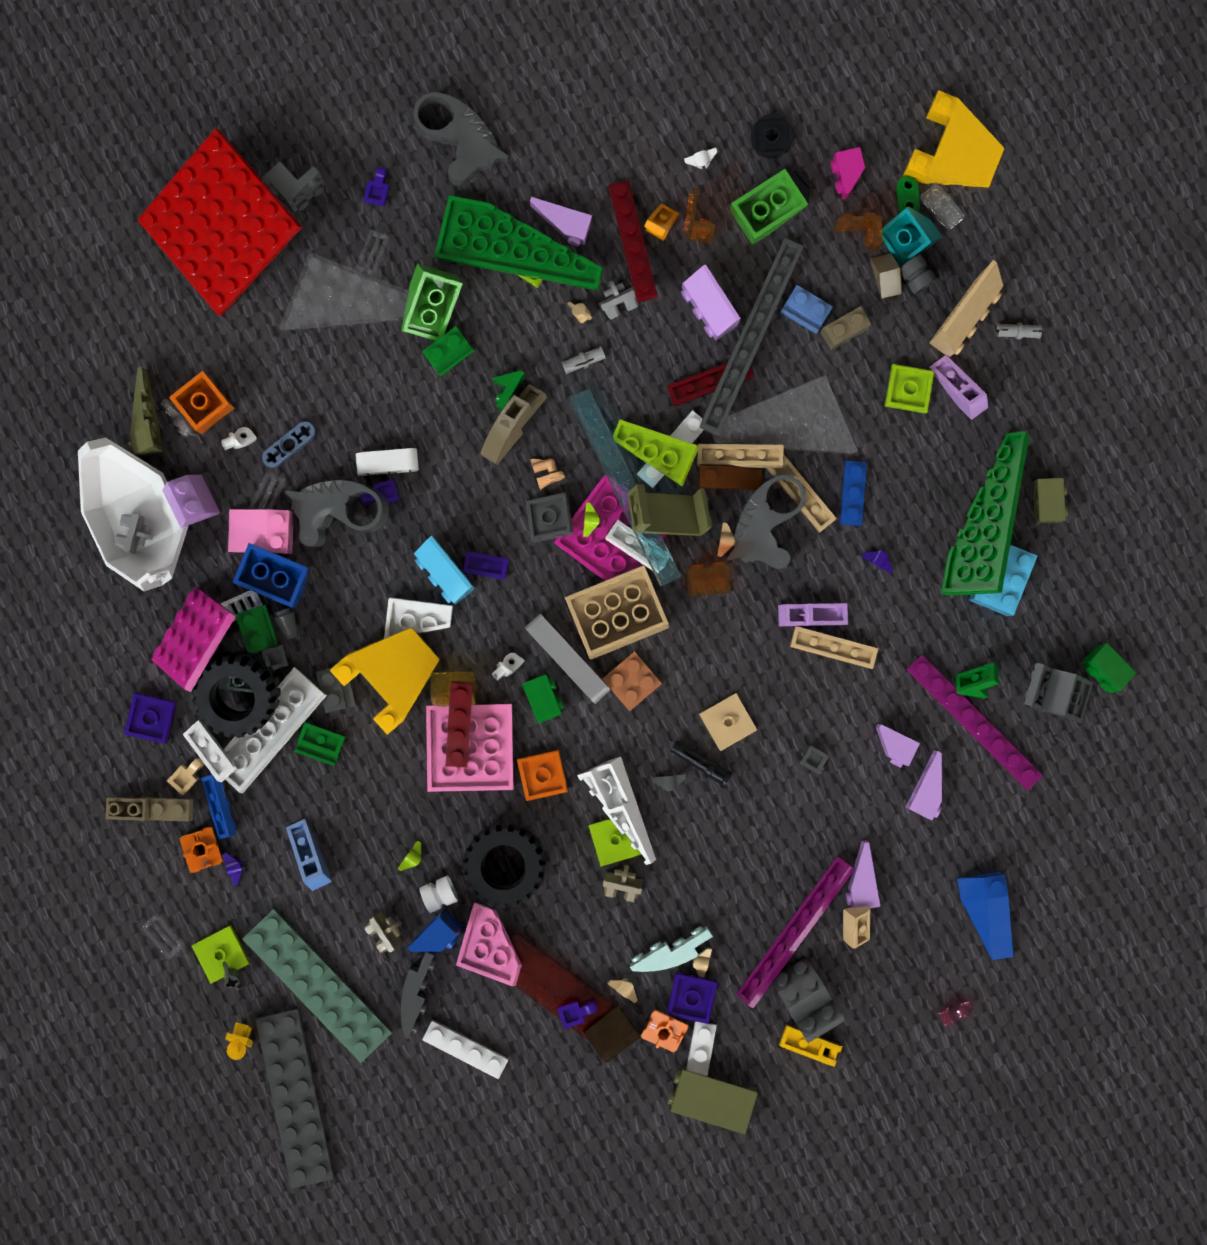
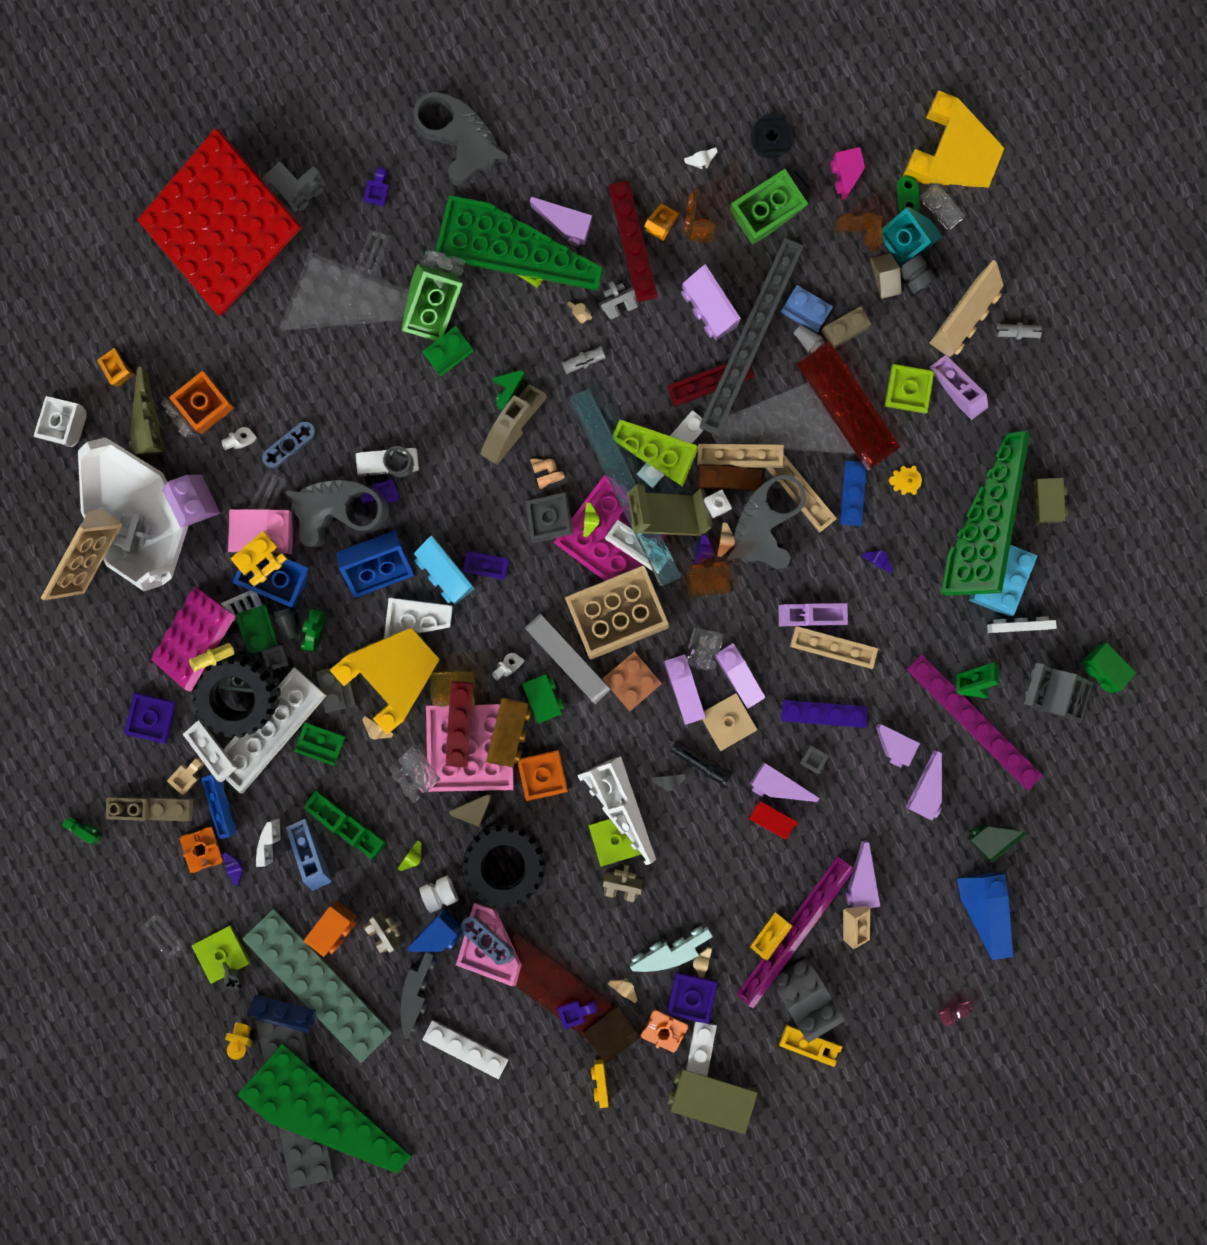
(60, 422): none -> white slope
(83, 555): none -> tan slope
(85, 832): none -> green plate
(115, 368): none -> light orange slope
(211, 657): none -> light yellow axle
(254, 553): none -> yellow plate
(269, 836): none -> white slope
(281, 1013): none -> dark blue plate
(304, 1103): none -> green wing
(313, 628): none -> green plate
(327, 932): none -> orange brick
(344, 825): none -> green slope
(374, 564): none -> blue slope
(374, 730): none -> tan piece
(398, 461): none -> dark grey wheel
(418, 769): none -> clear plate
(441, 262): none -> clear plate
(473, 811): none -> dark tan slope
(477, 939): none -> sand blue beam
(508, 733): none -> pearl gold slope
(600, 1092): none -> yellow plate
(684, 689): none -> lavender slope
(703, 550): none -> dark purple piece
(703, 645): none -> clear plate
(717, 504): none -> white bracket
(739, 675): none -> lavender slope
(771, 936): none -> yellow plate
(772, 820): none -> red panel
(775, 784): none -> lavender slope
(809, 339): none -> light grey cone
(824, 713): none -> dark purple plate
(848, 405): none -> clear red plate
(906, 480): none -> yellow piece
(994, 840): none -> dark green slope
(1021, 624): none -> white plate

